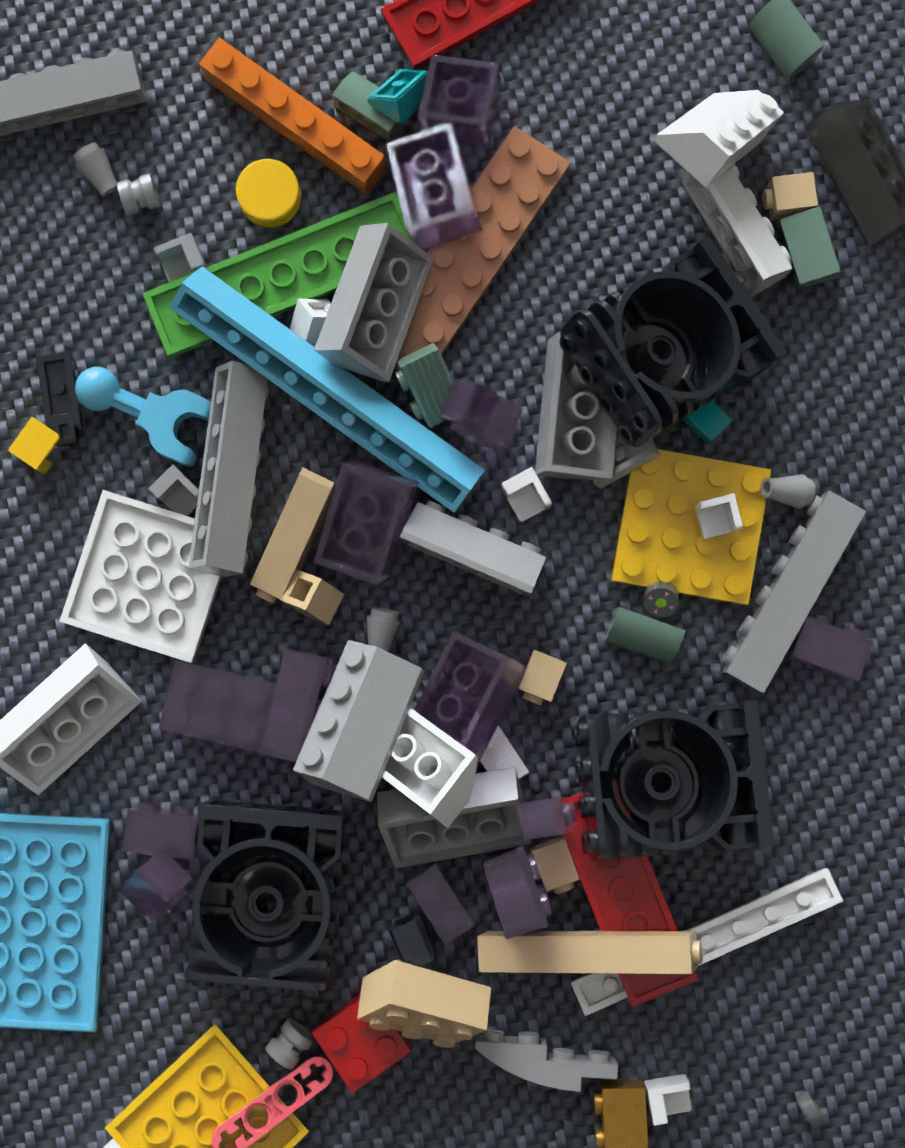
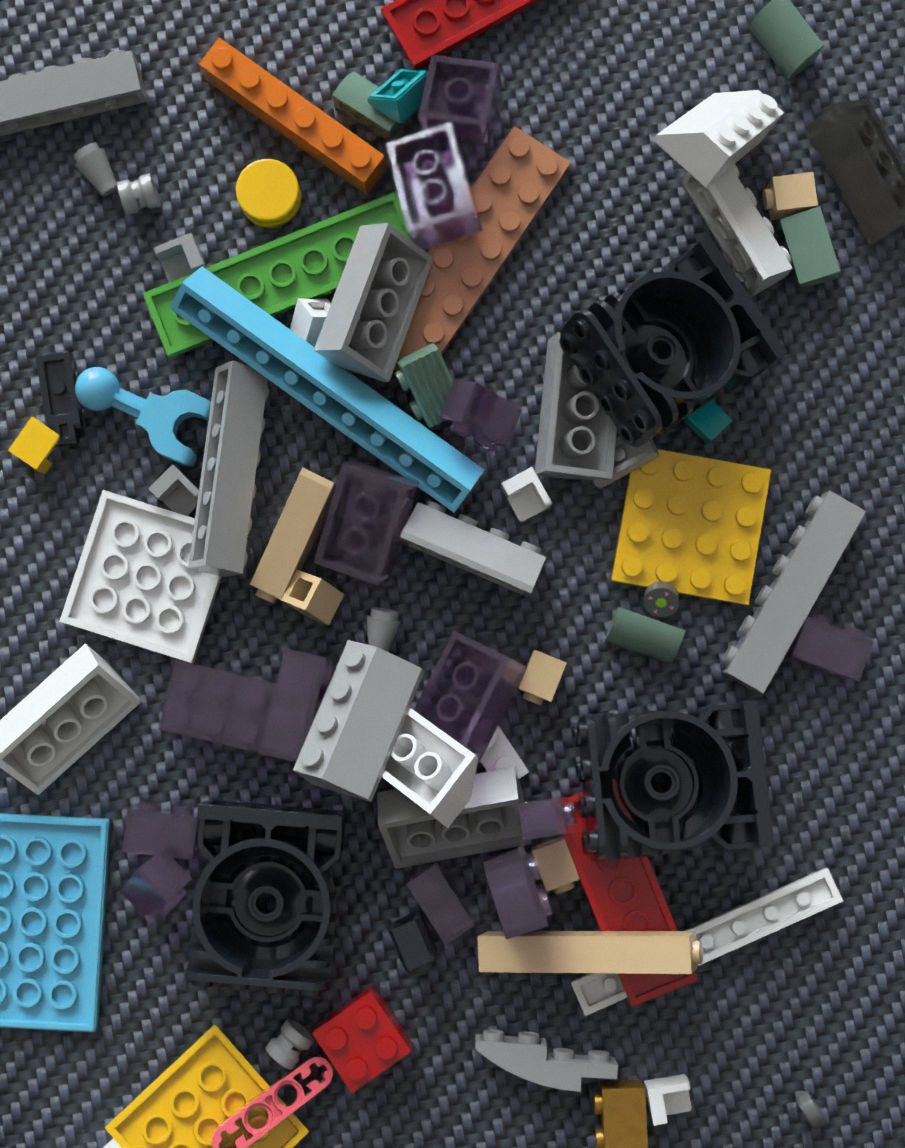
(423, 1004): tan brick -> none
(718, 516): white panel -> none
(789, 490): light grey cone -> none

